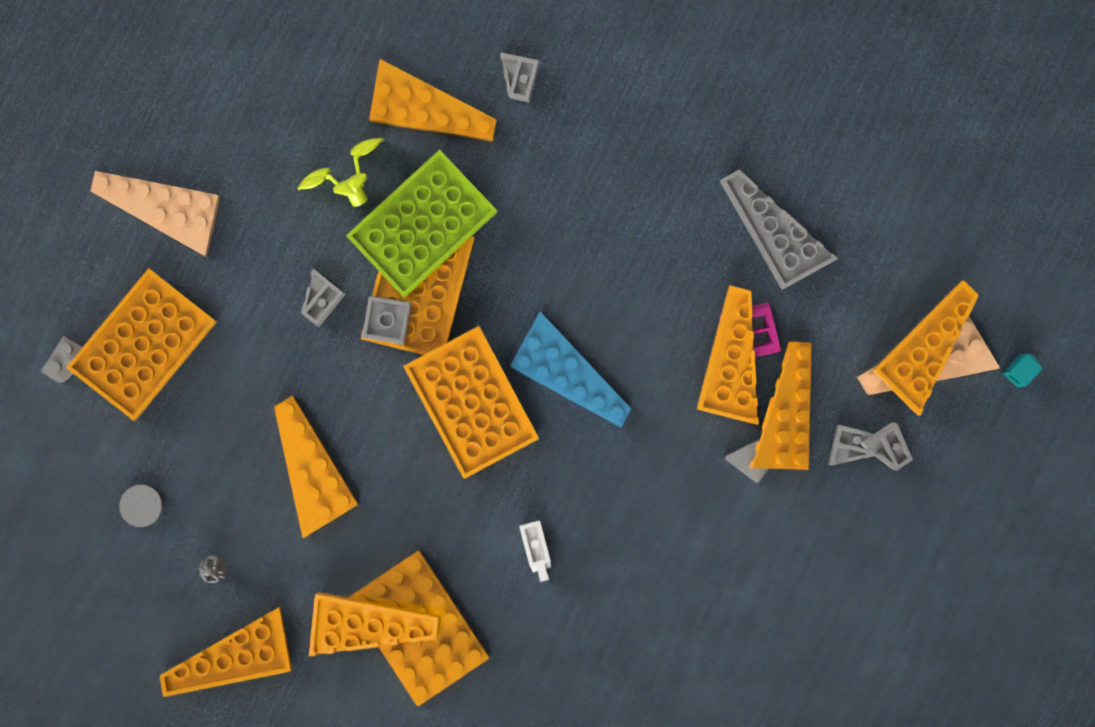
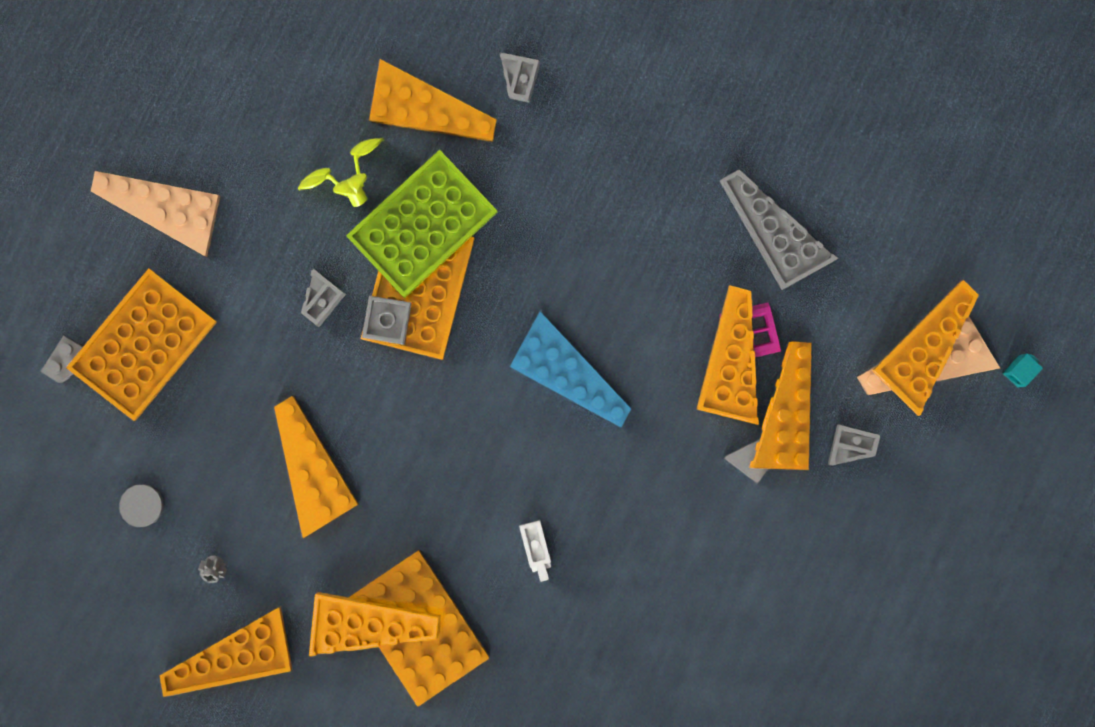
(471, 402): light orange plate -> none
(889, 446): light grey wing -> none

